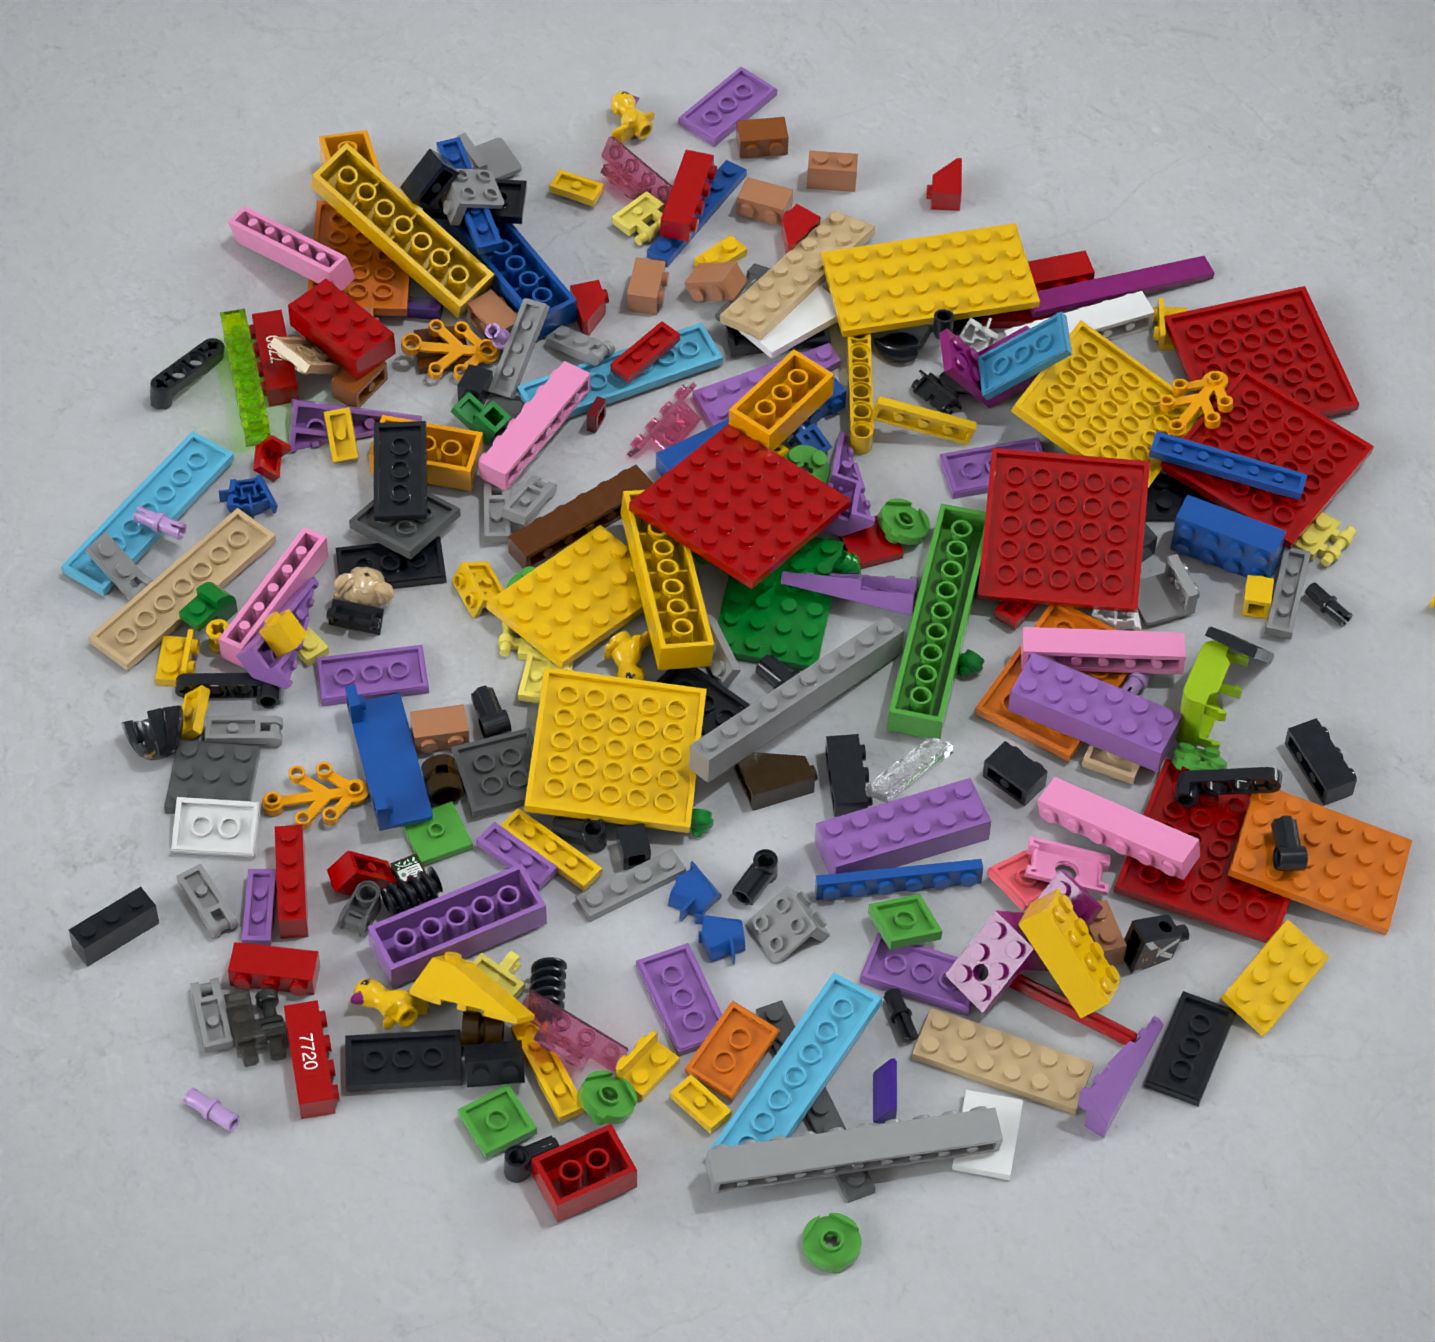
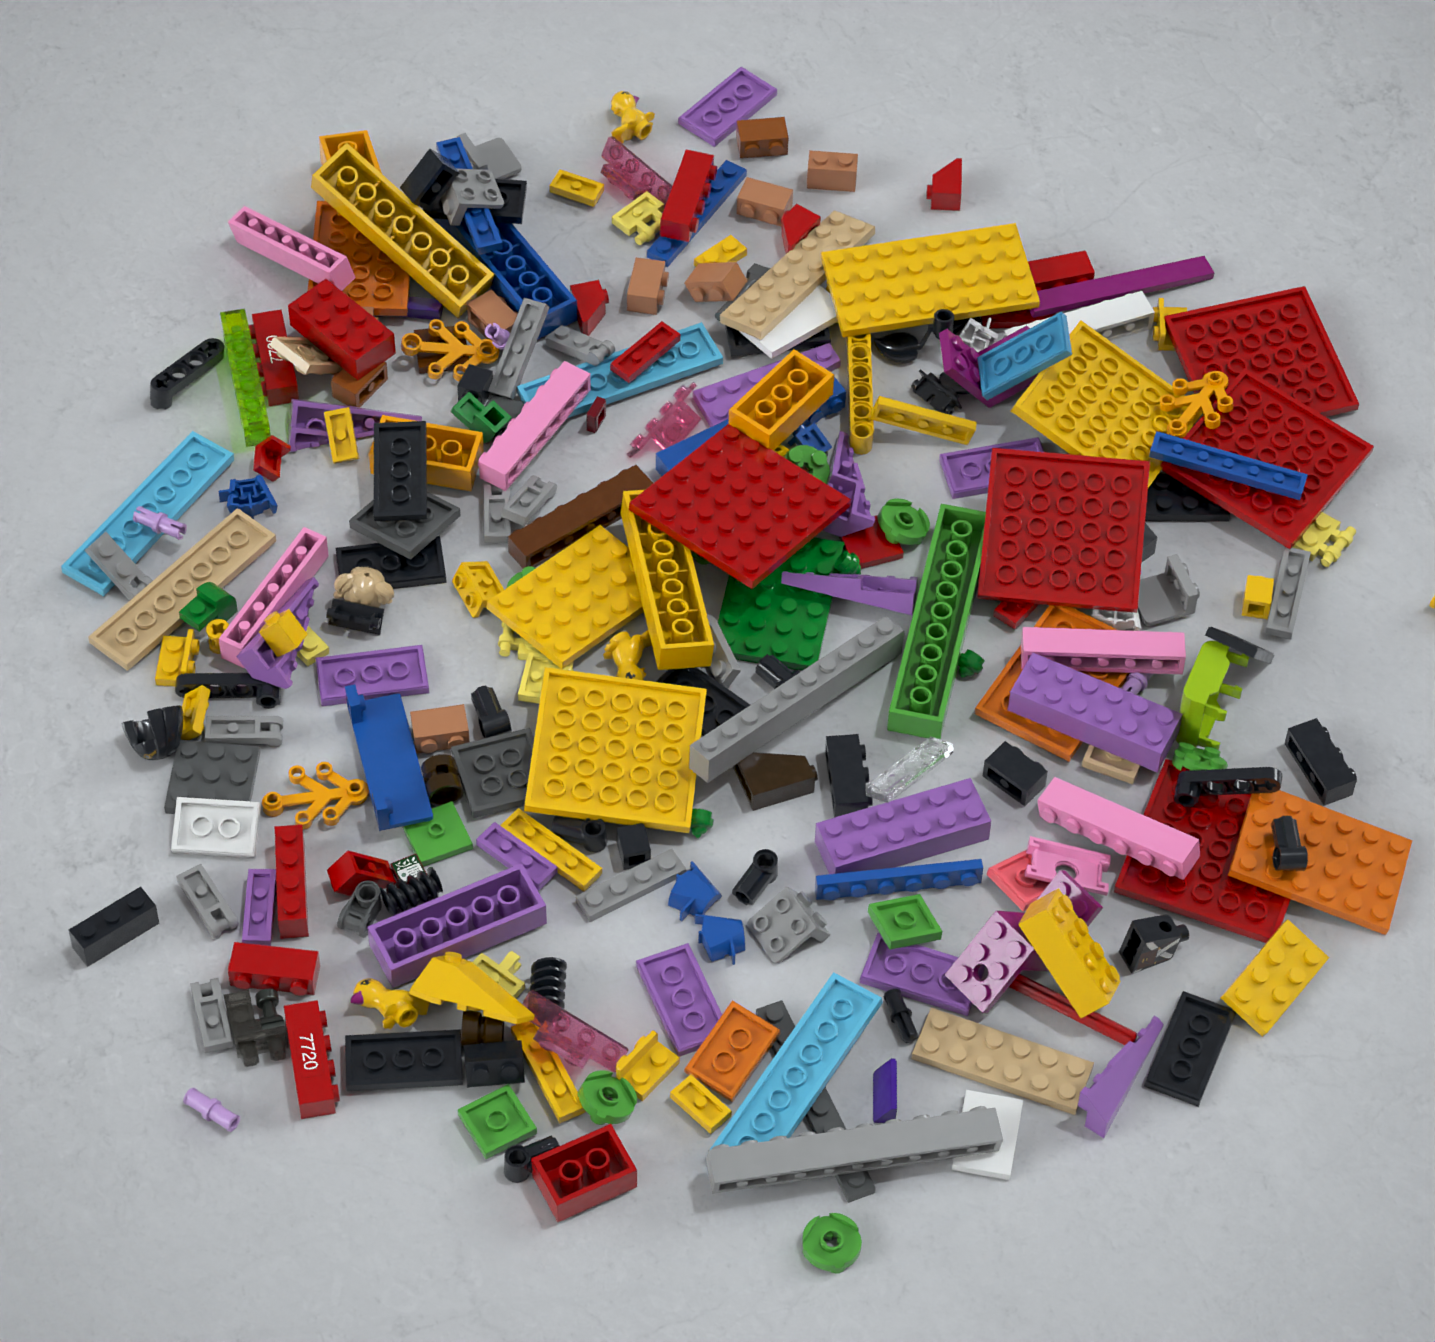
(1107, 933): nougat brick -> none
(1227, 539): blue brick -> none
(1328, 604): black axle -> none

